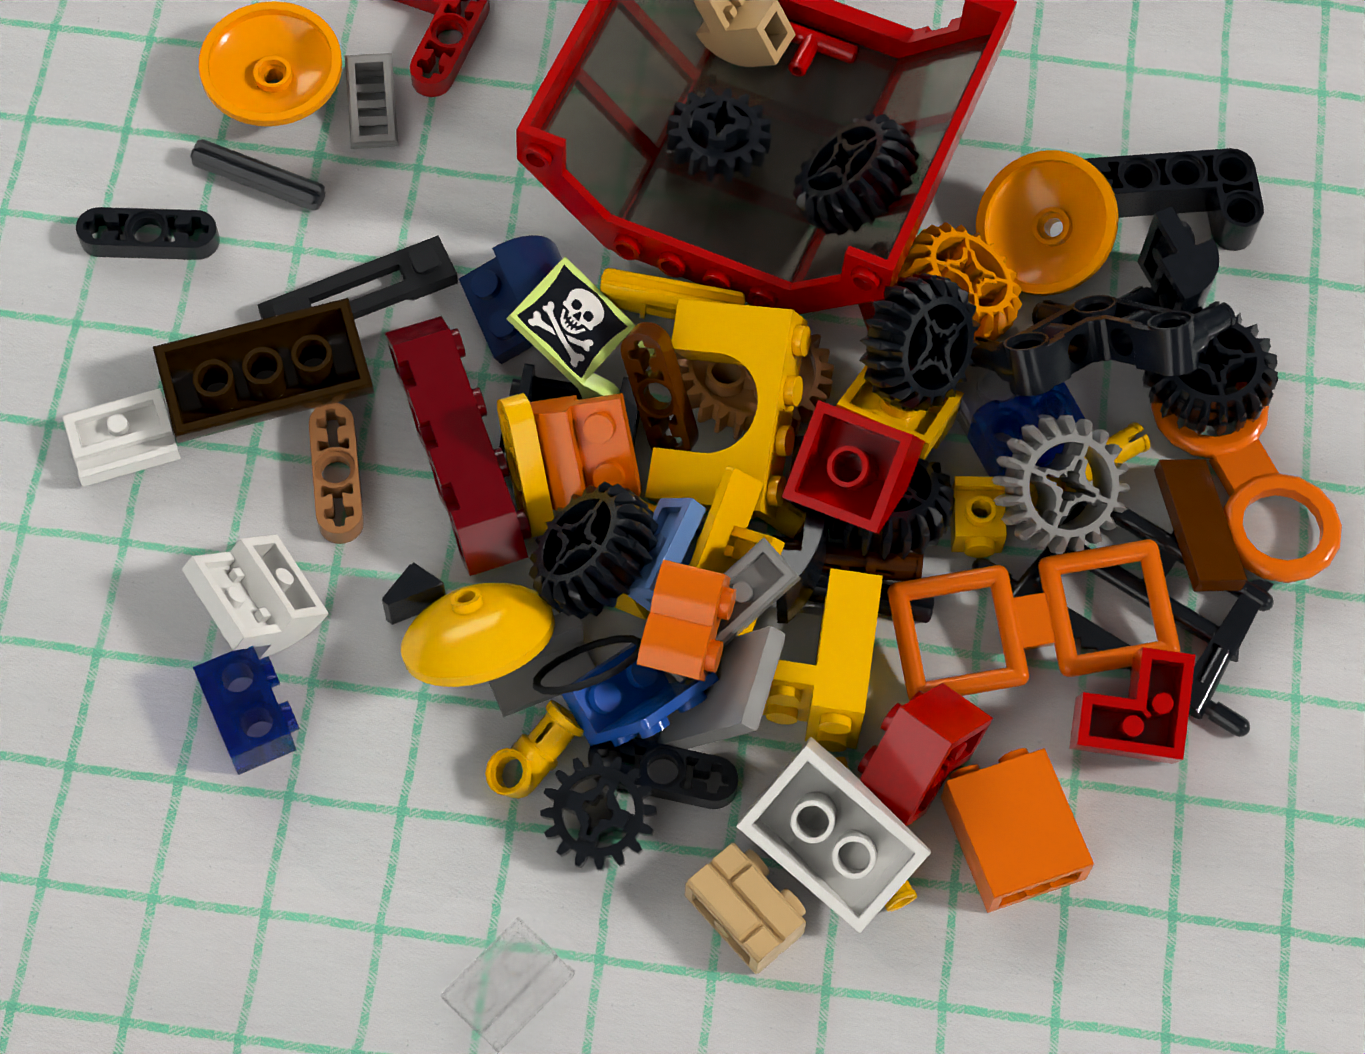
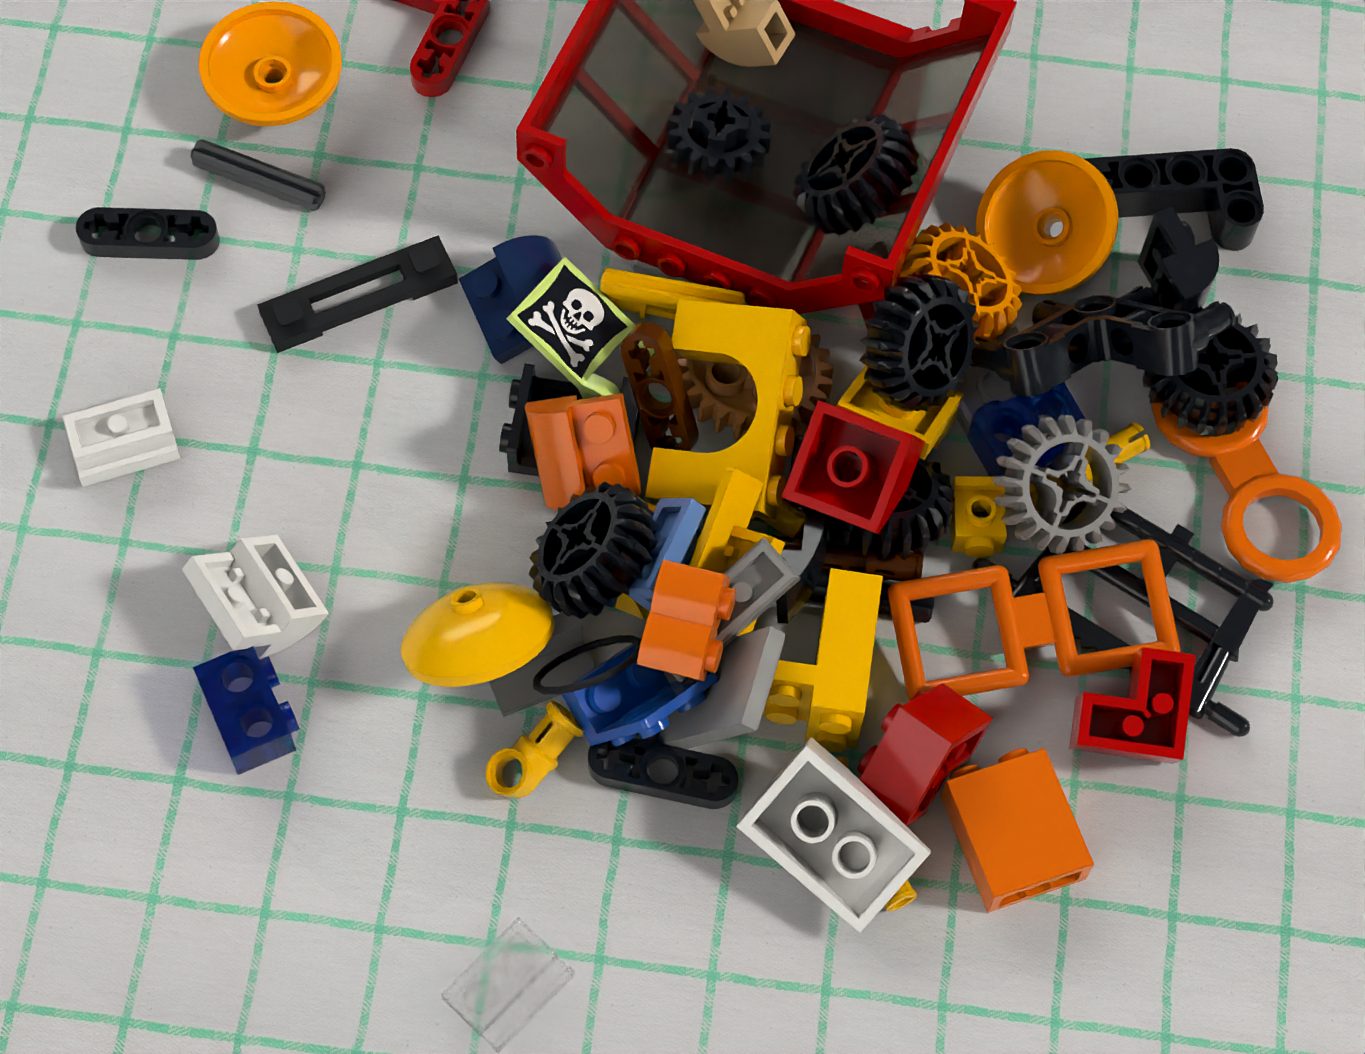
(262, 370): dark brown brick -> none
(350, 488): medium nougat beam -> none
(371, 66): light grey slope -> none
(411, 594): black slope -> none
(458, 446): dark red brick -> none
(525, 461): yellow beam -> none
(576, 803): black gear -> none
(746, 906): tan brick -> none
(812, 42): red piece -> none
(1200, 525): reddish brown tile -> none

